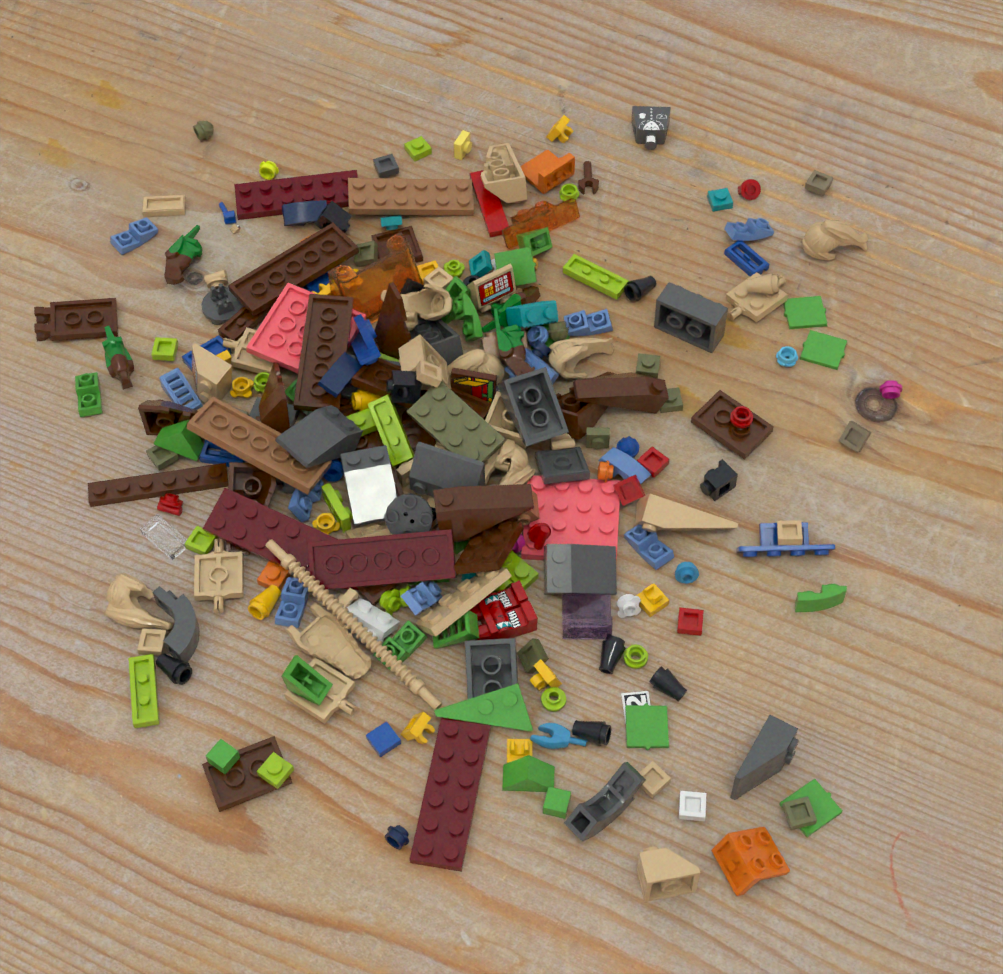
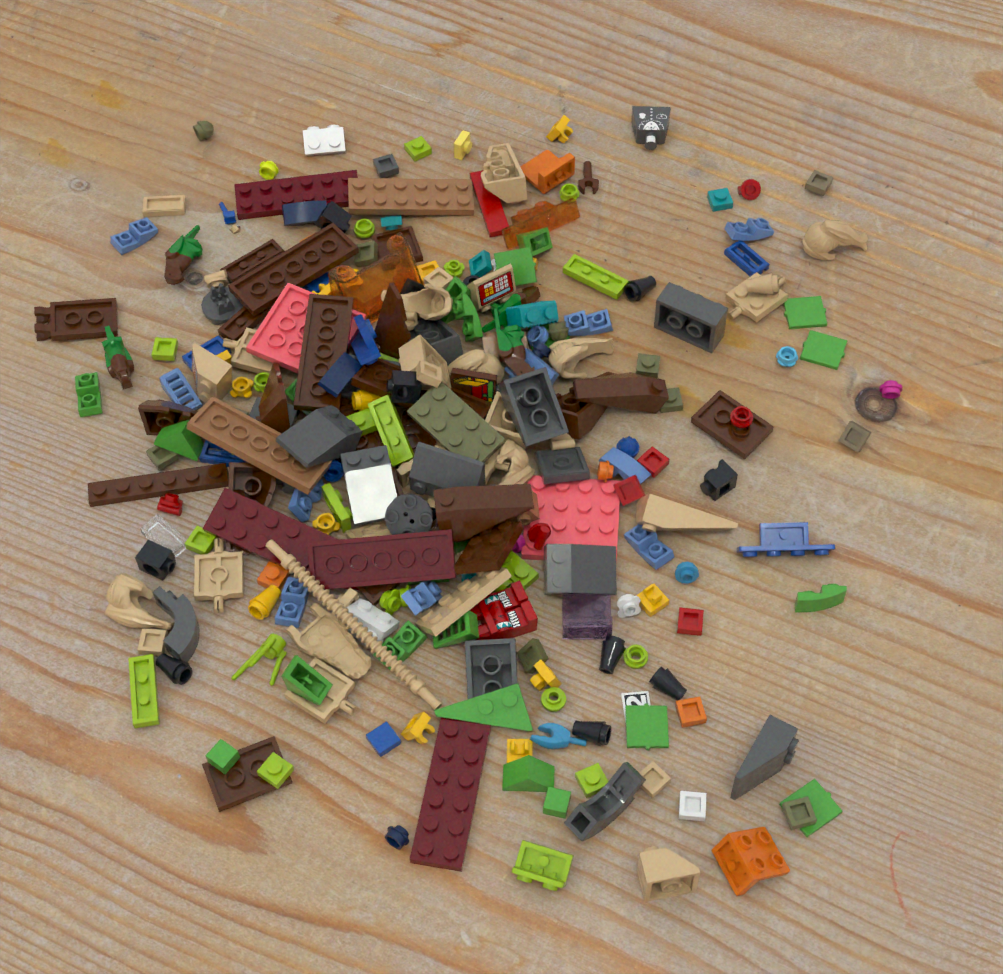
(156, 560): none -> black brick
(252, 260): none -> reddish brown tile
(270, 648): none -> lime plant
(324, 141): none -> white bracket
(364, 228): none -> lime plate
(542, 865): none -> lime bracket
(591, 780): none -> lime plate
(597, 438): olive plate -> none
(691, 712): none -> orange plate
(789, 532): tan plate -> none

